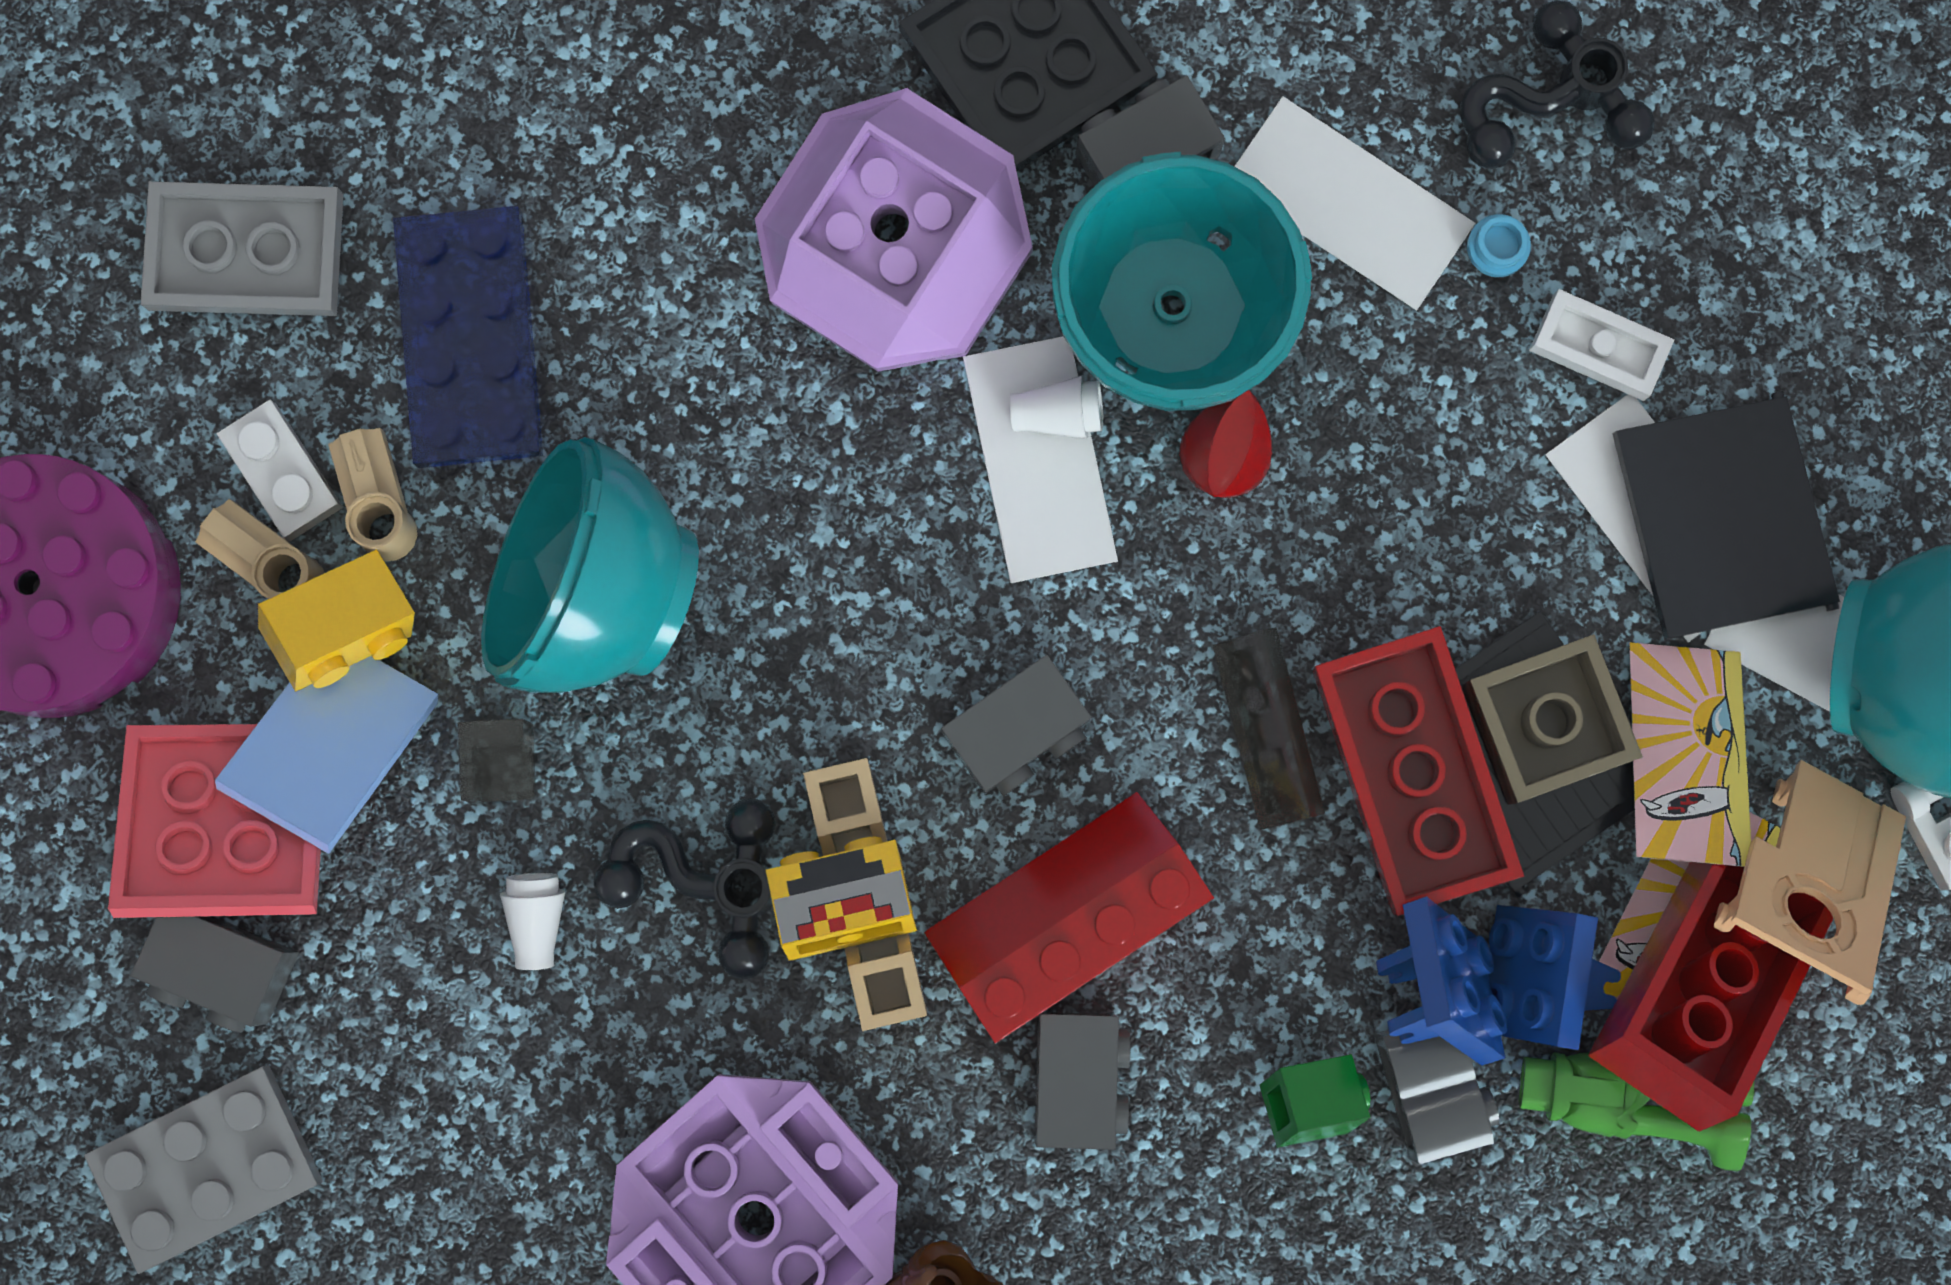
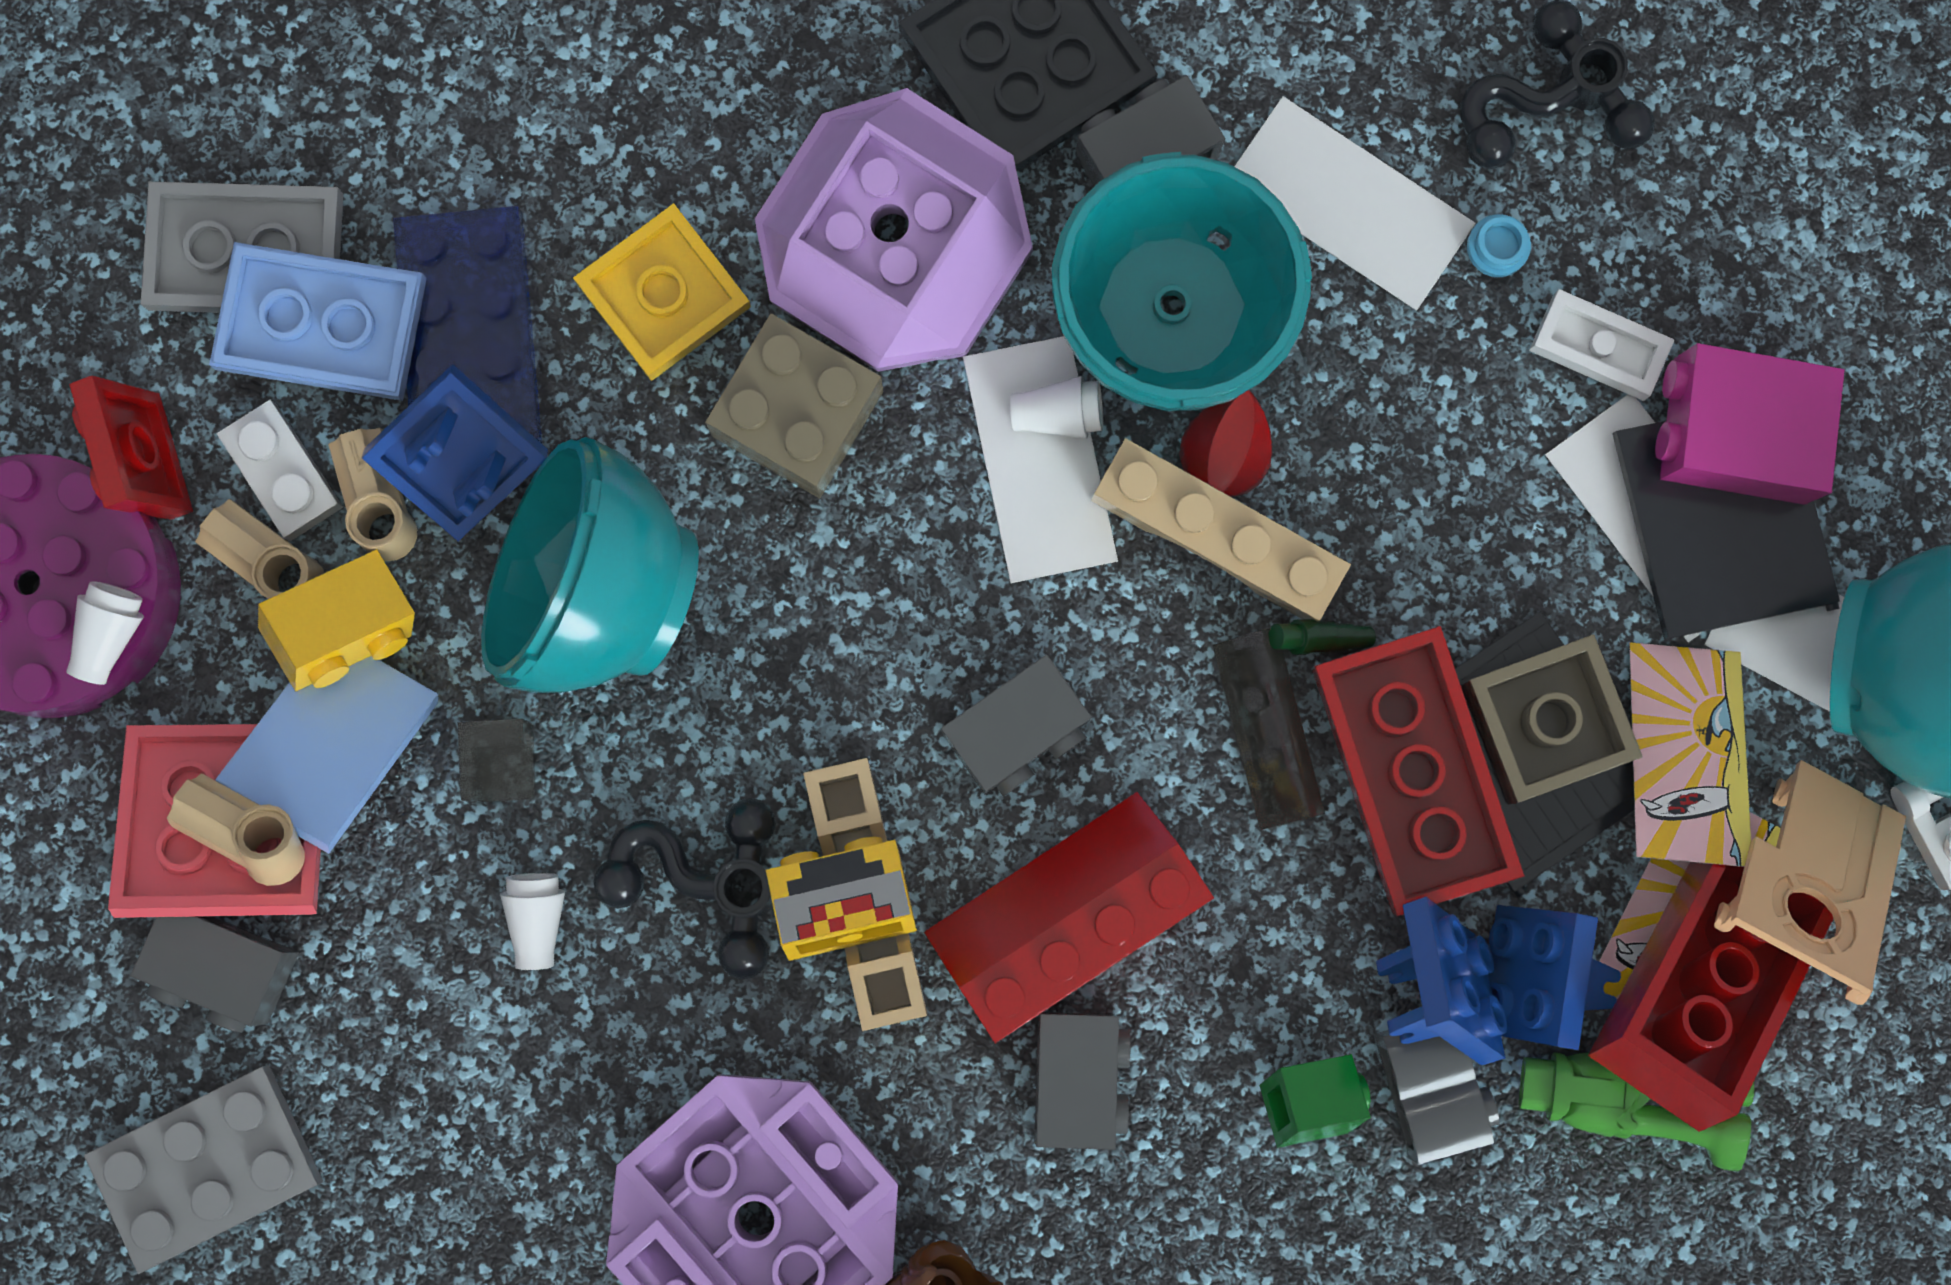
(102, 629): none -> white cone
(129, 448): none -> red plate
(236, 829): none -> tan piece
(318, 321): none -> light blue tile
(455, 453): none -> blue plate
(662, 292): none -> yellow plate
(795, 405): none -> dark tan brick
(1220, 530): none -> tan arch
(1310, 636): none -> dark green animal
(1750, 424): none -> dark pink brick

